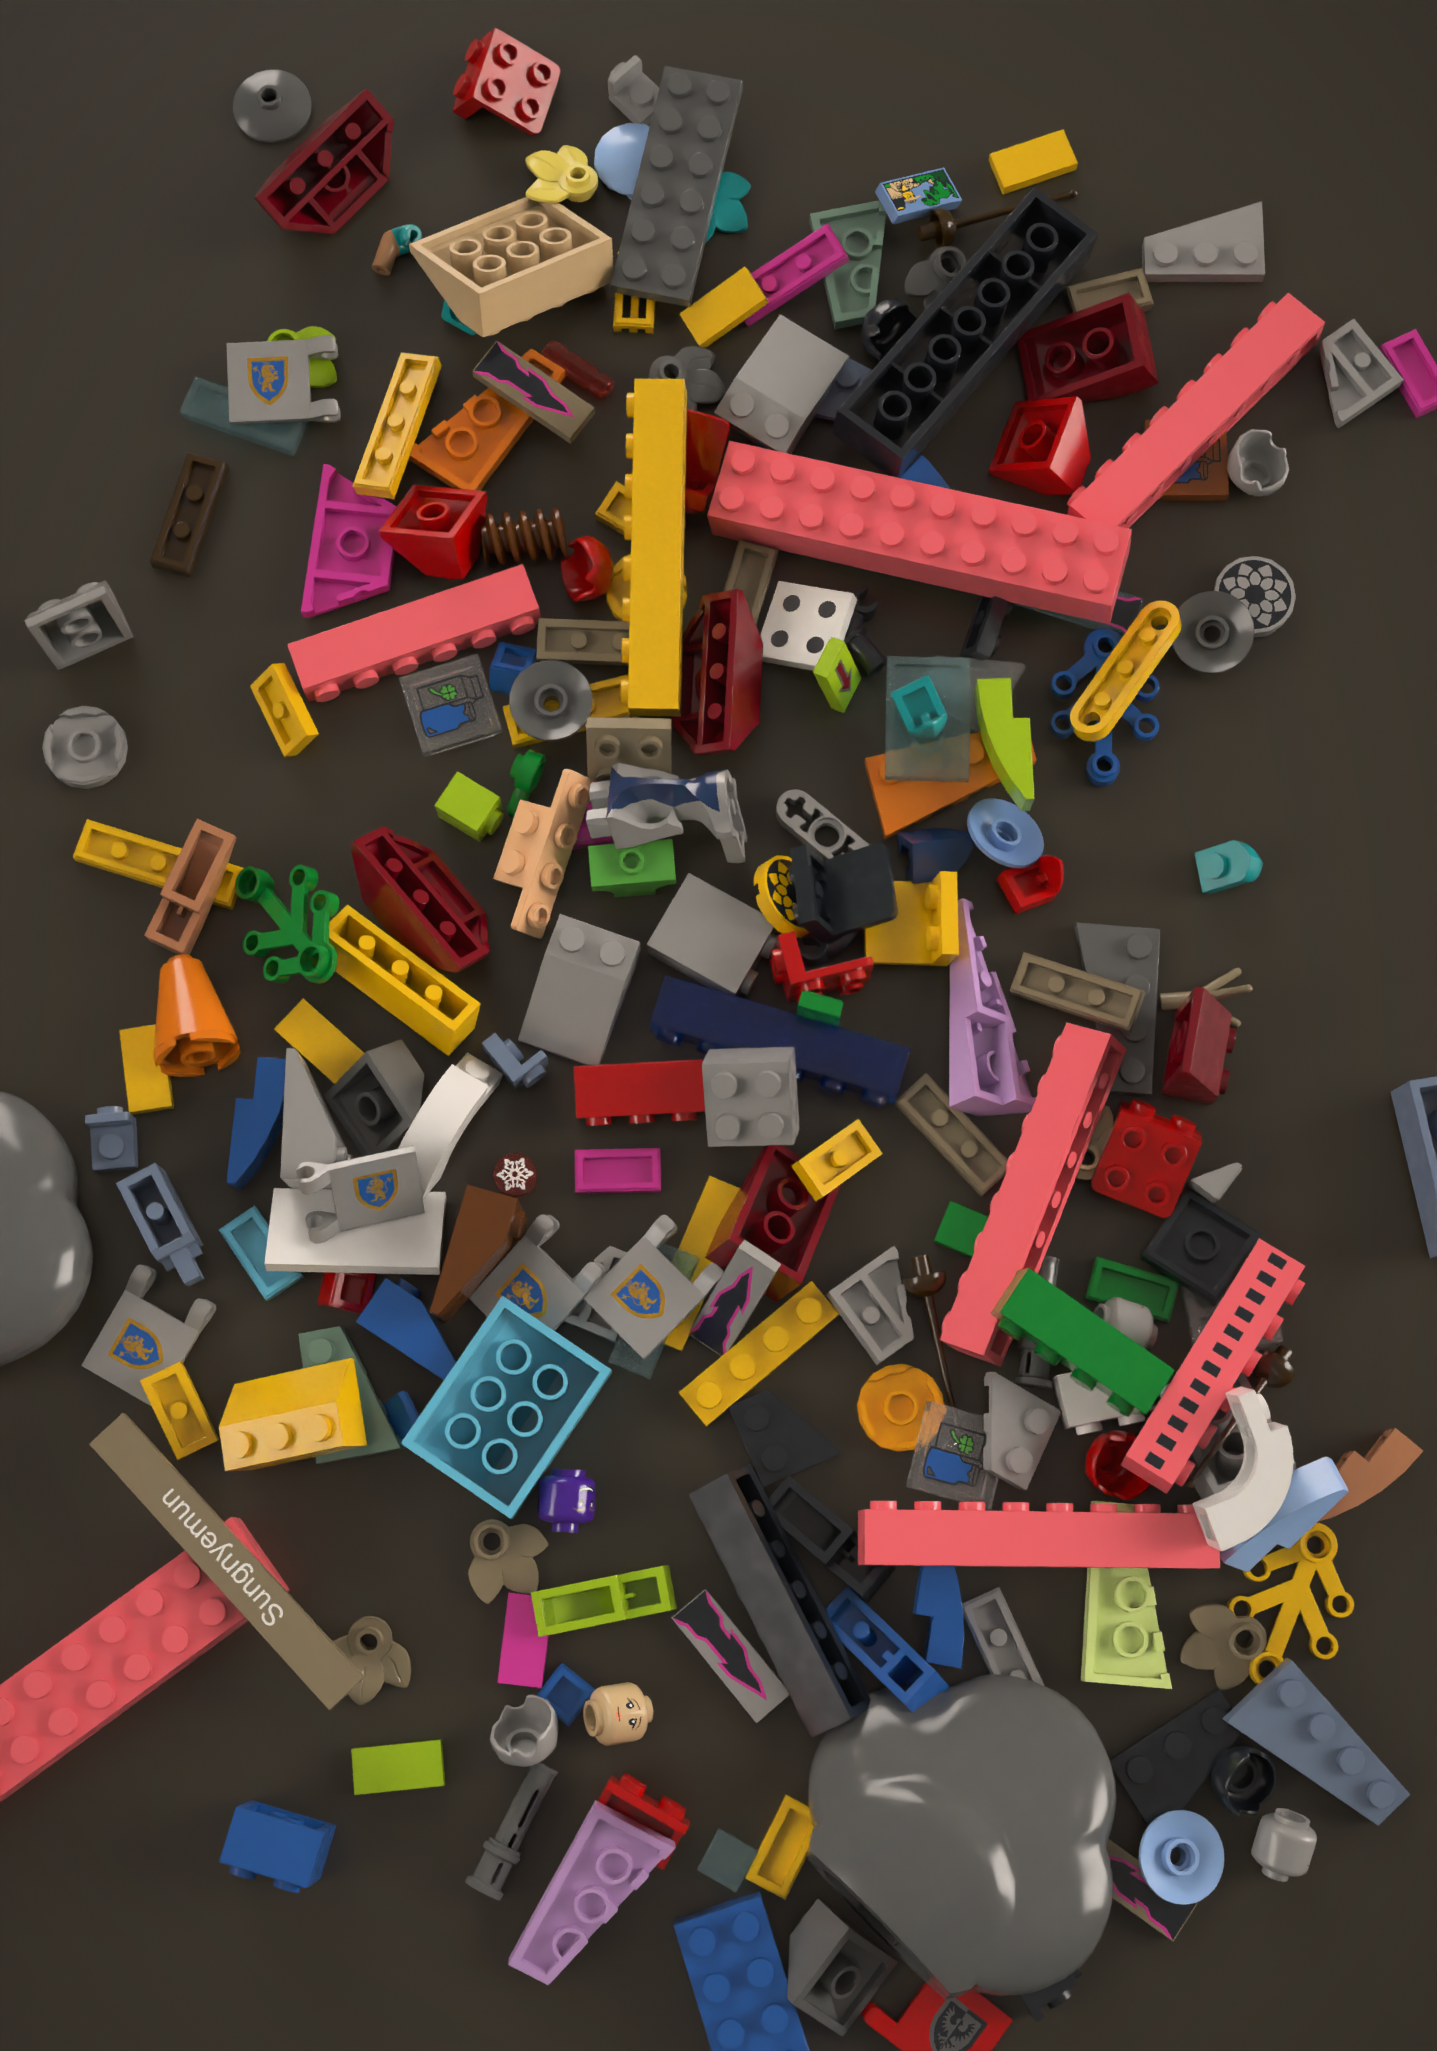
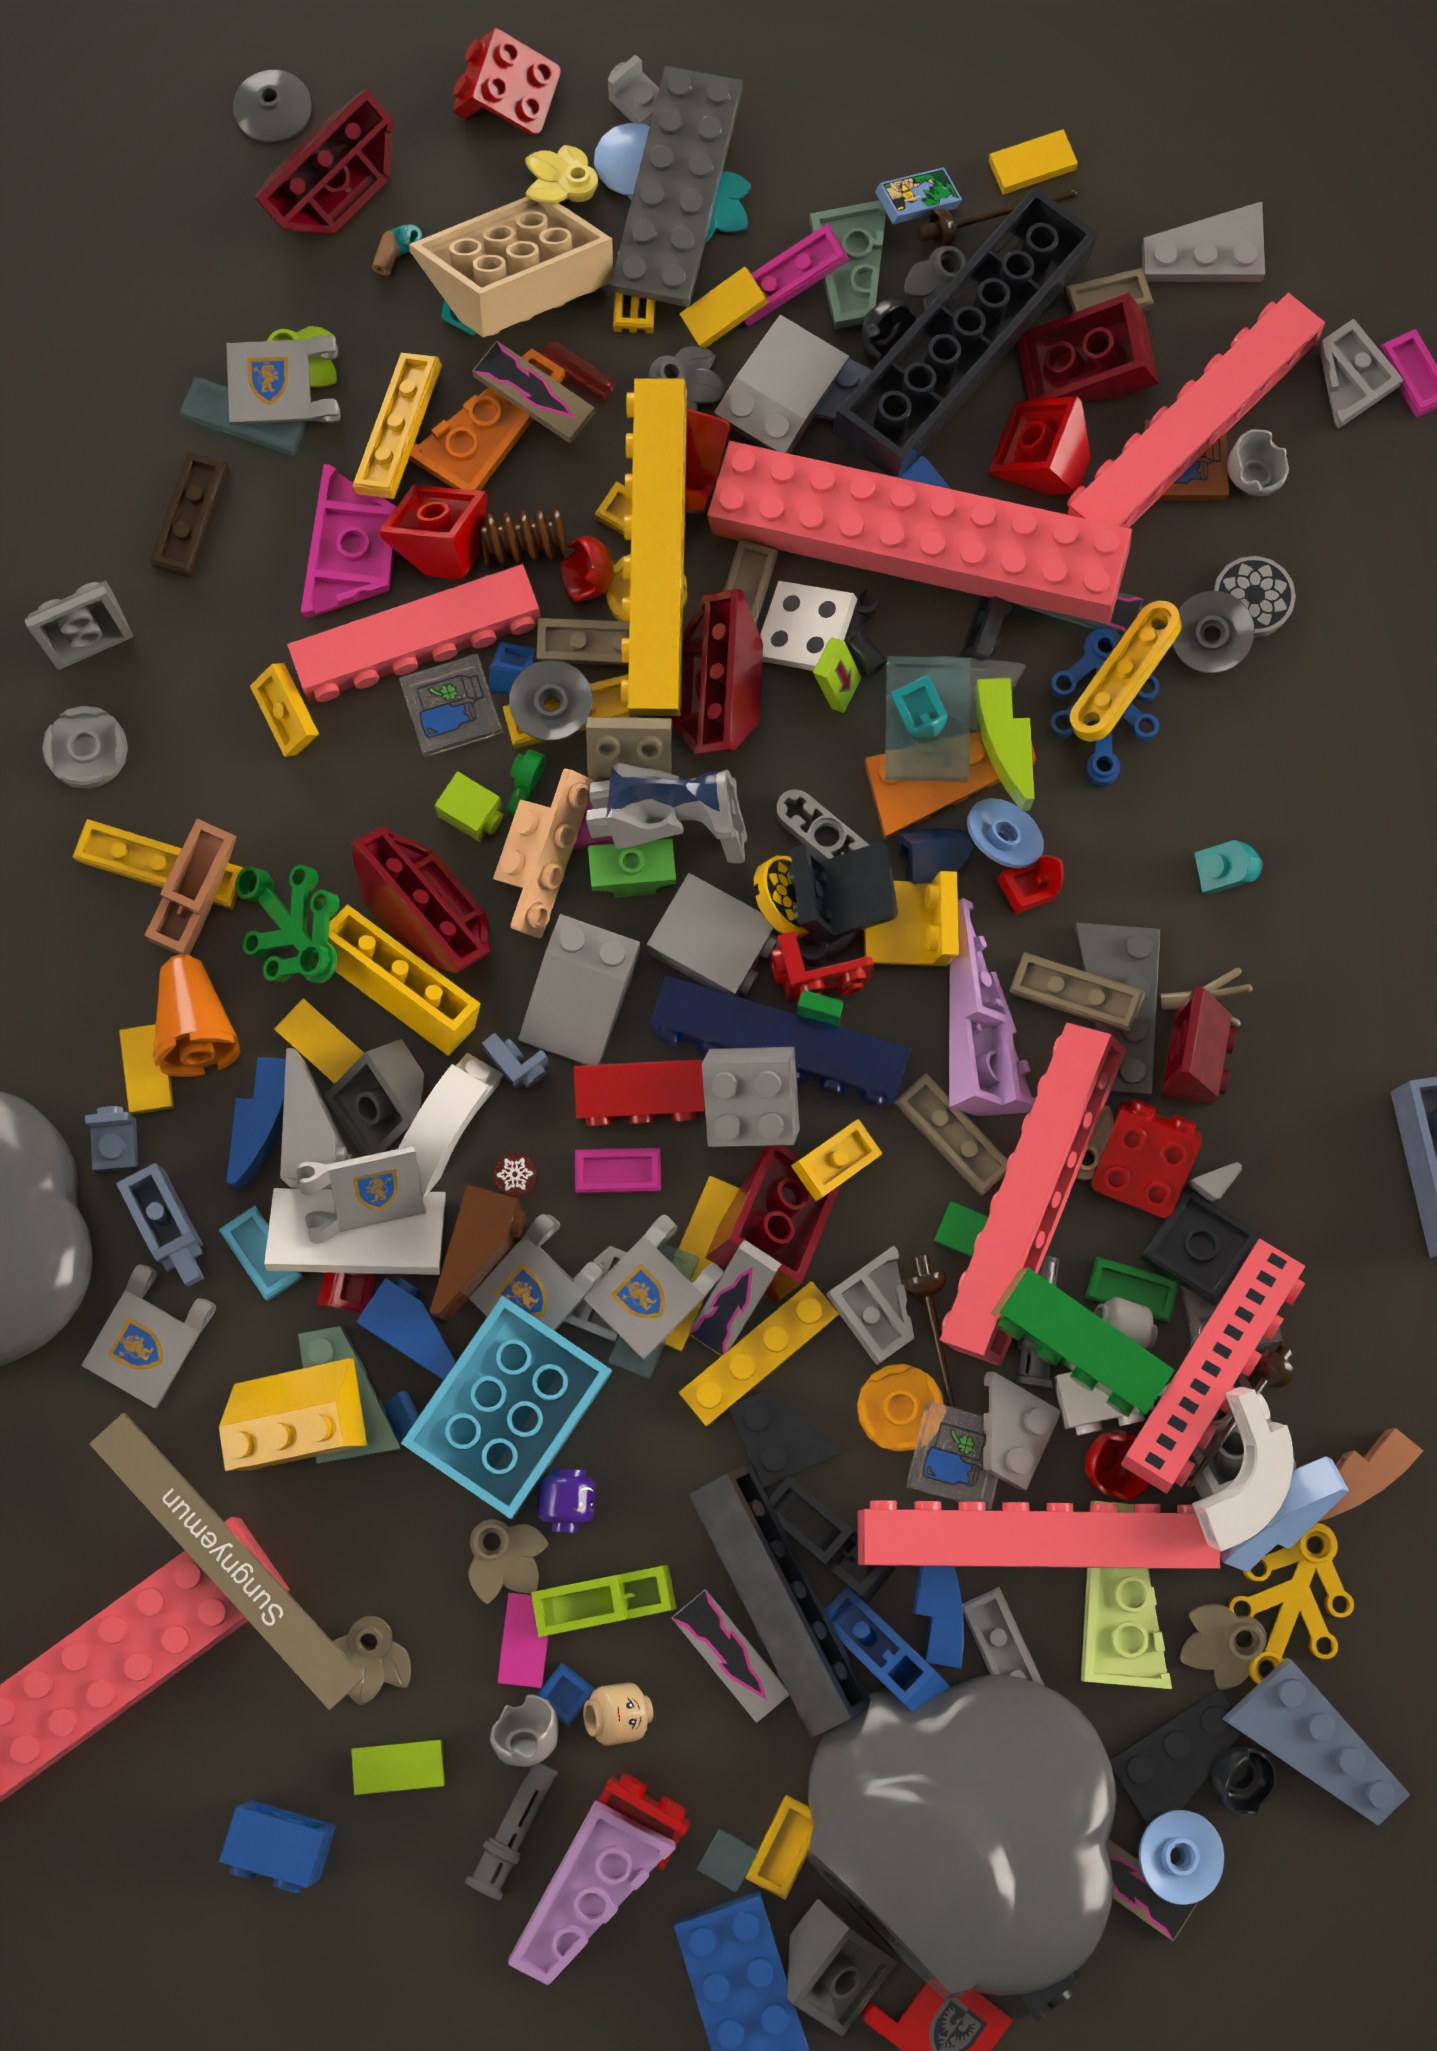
(179, 1410): yellow plate -> none
(1284, 1844): light grey head -> none

